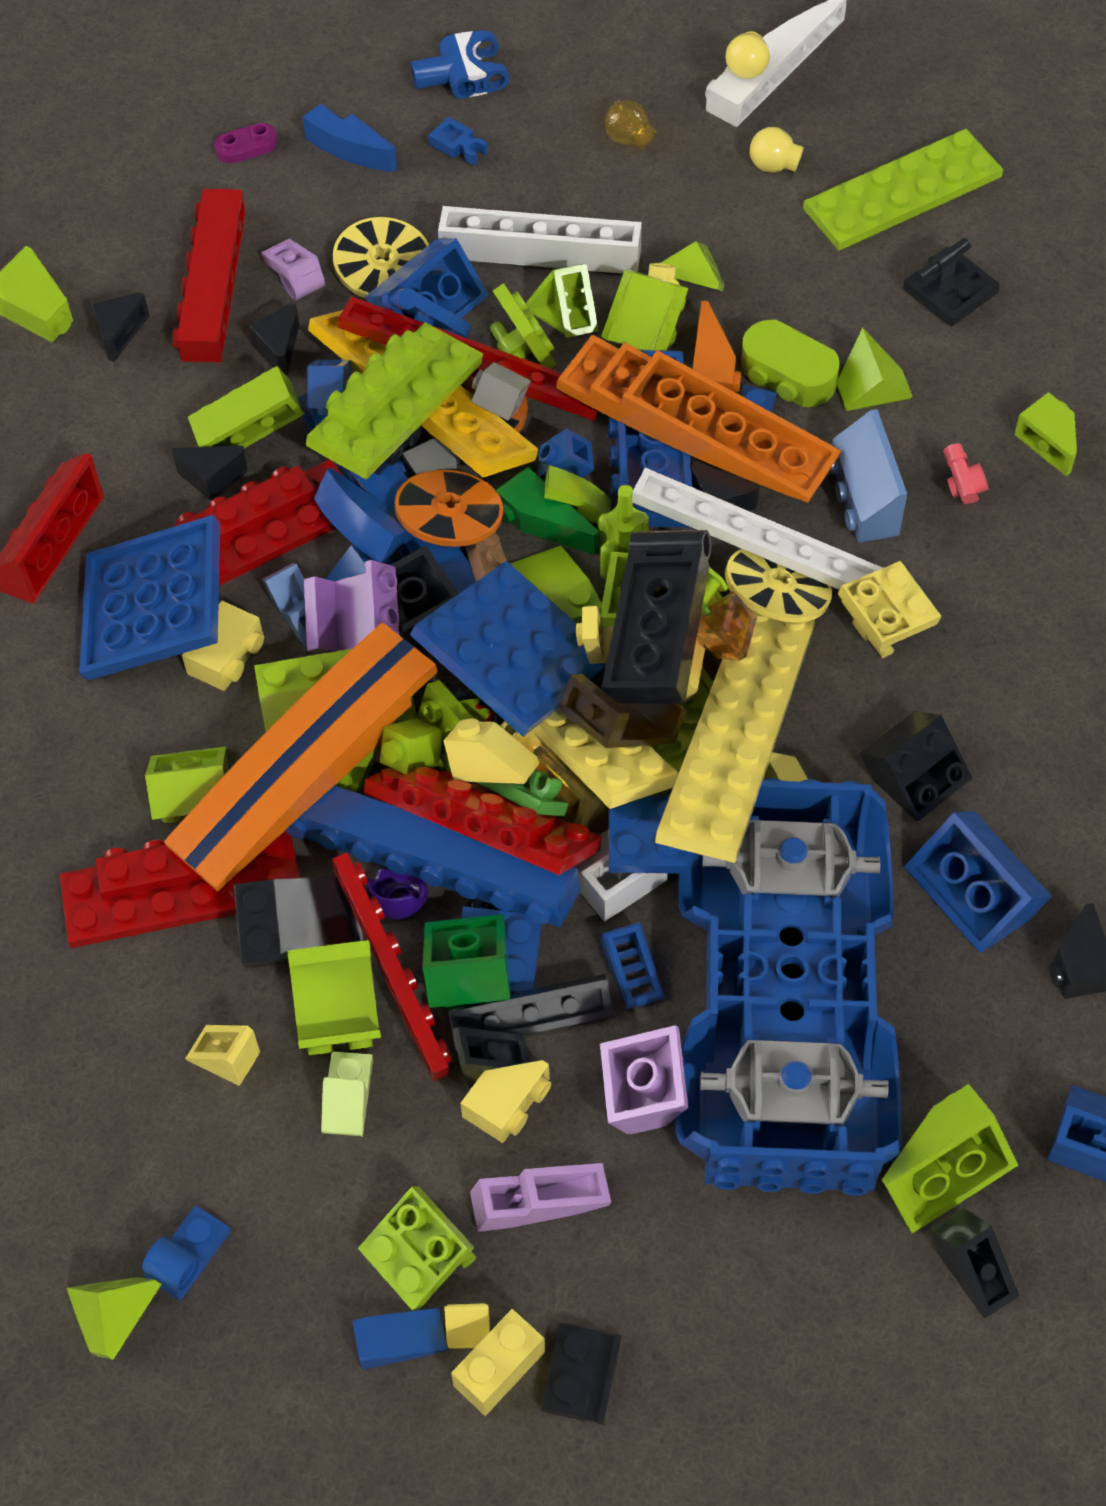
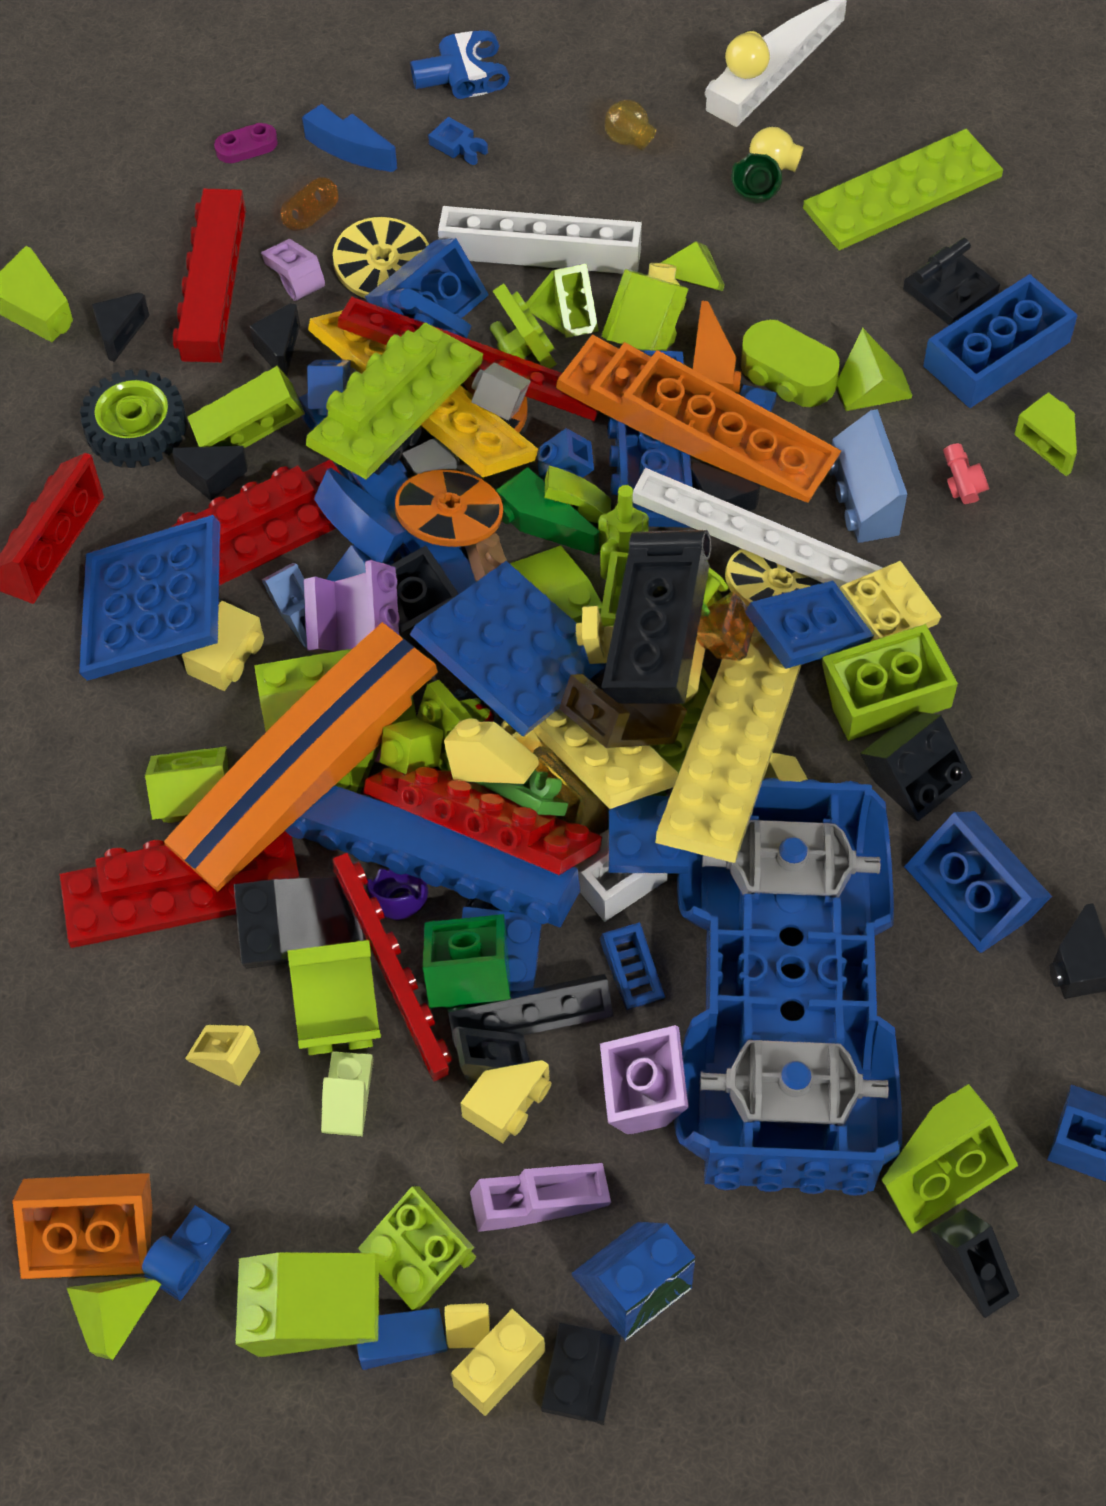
(83, 1225): none -> orange slope
(133, 418): none -> wheel
(306, 1301): none -> lime slope
(307, 205): none -> clear orange plate
(638, 1276): none -> blue slope
(756, 178): none -> dark green hair
(808, 623): none -> blue plate
(887, 681): none -> lime slope
(999, 340): none -> blue brick

